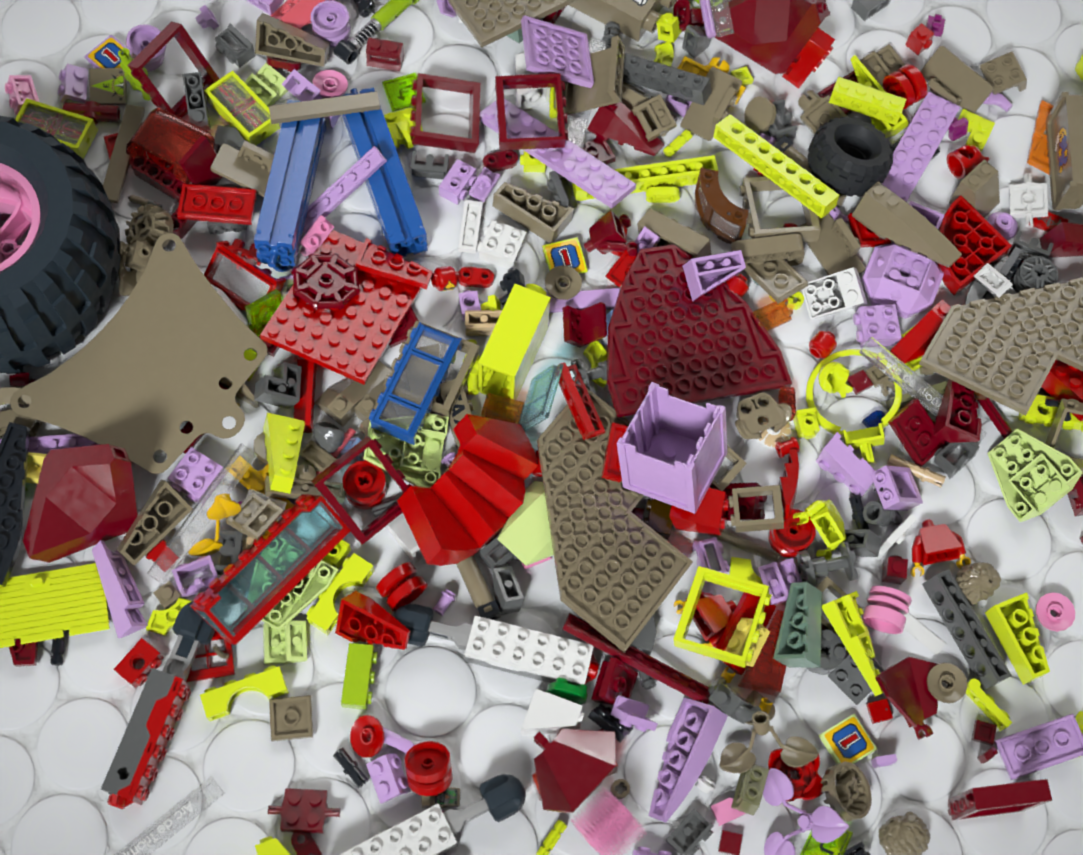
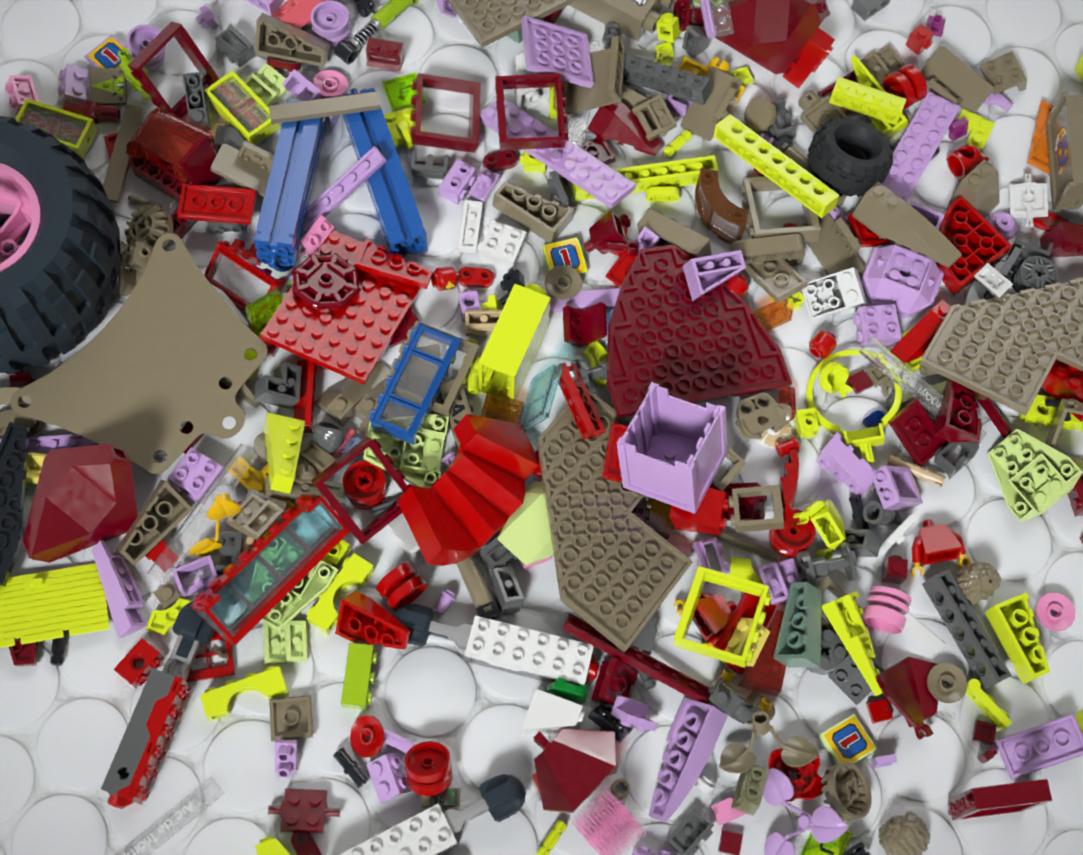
(285, 757): none -> lavender hips

